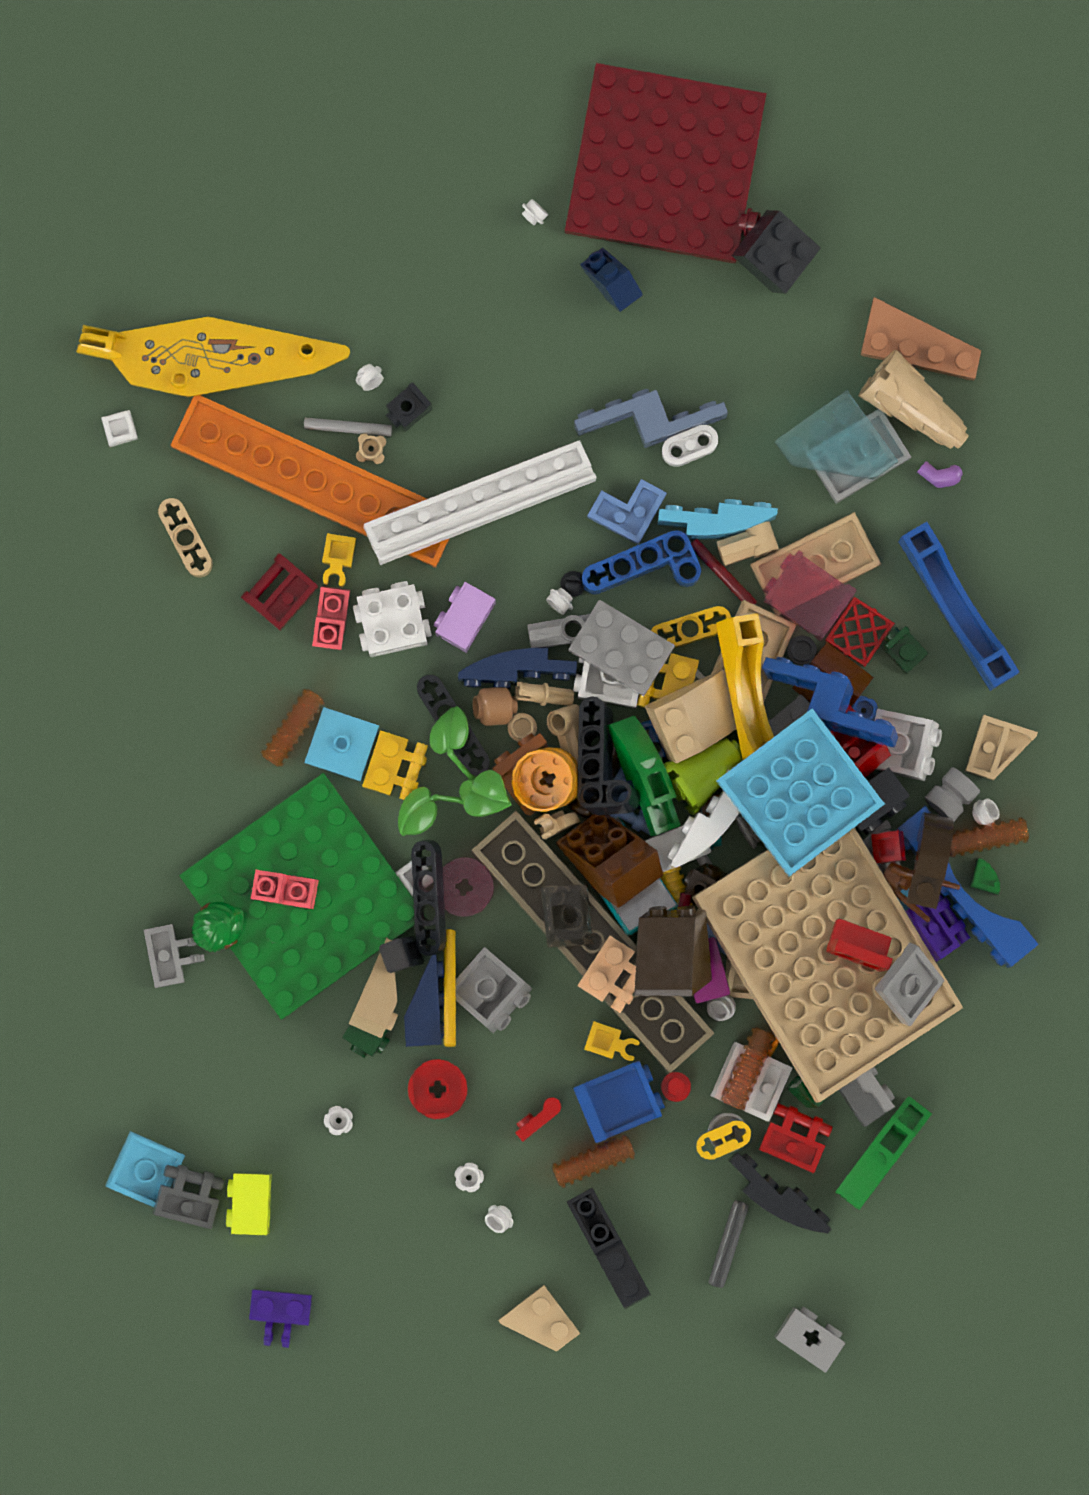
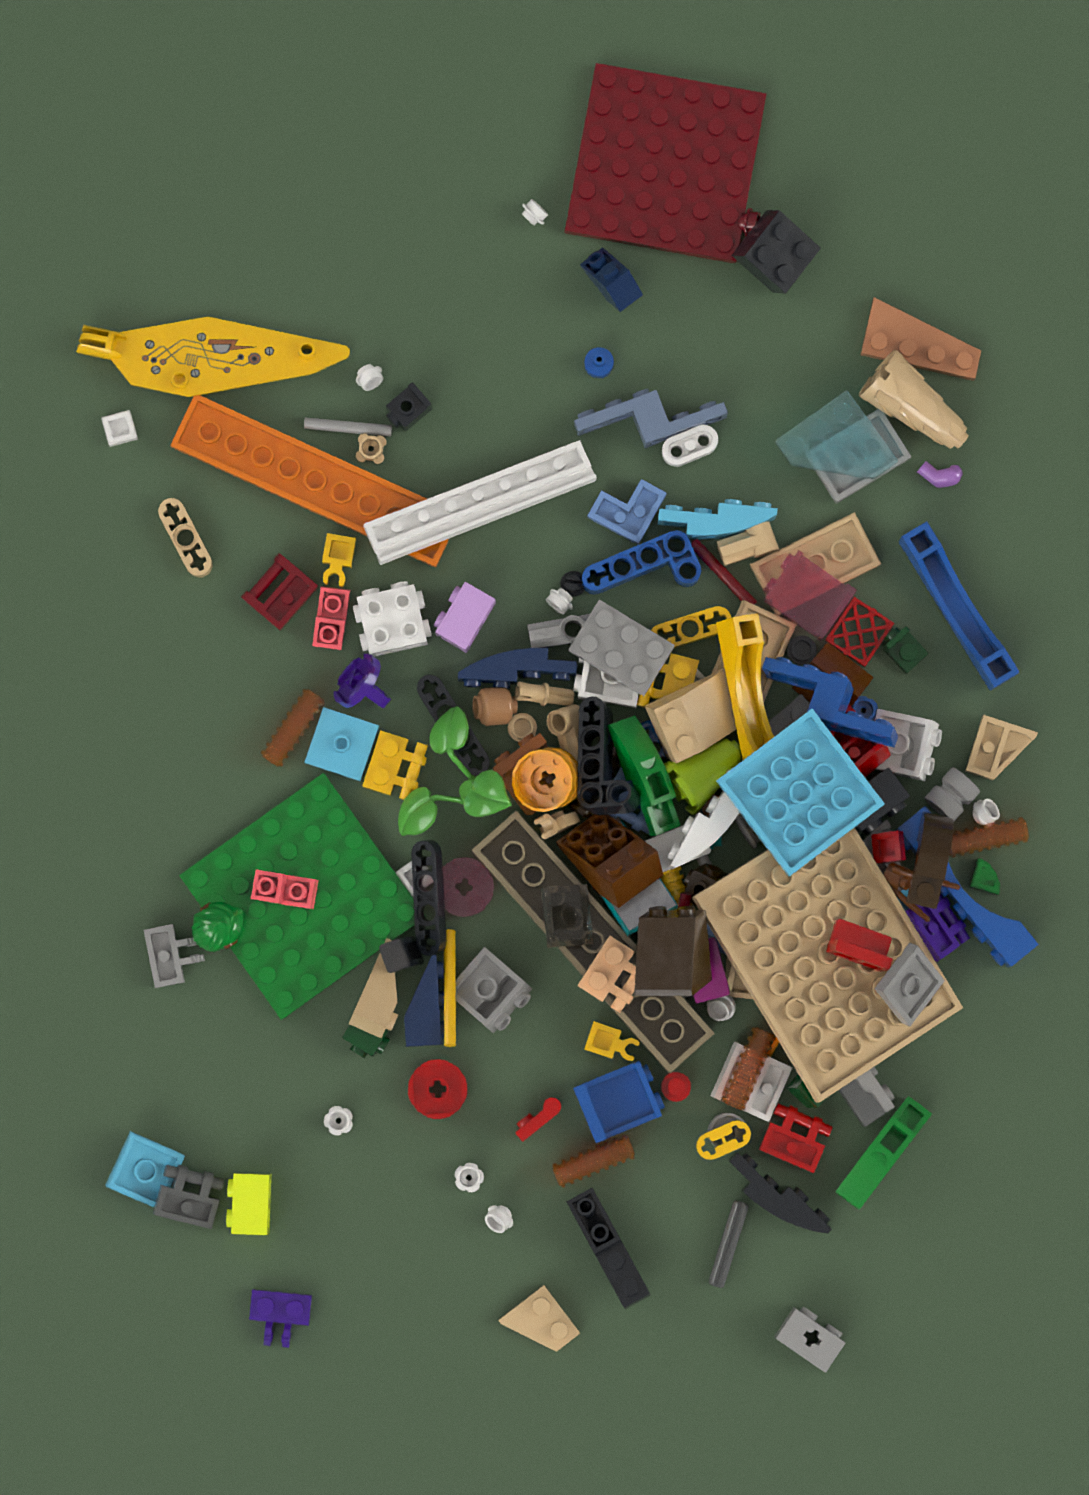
(359, 681): none -> dark purple tile
(602, 368): none -> blue tile

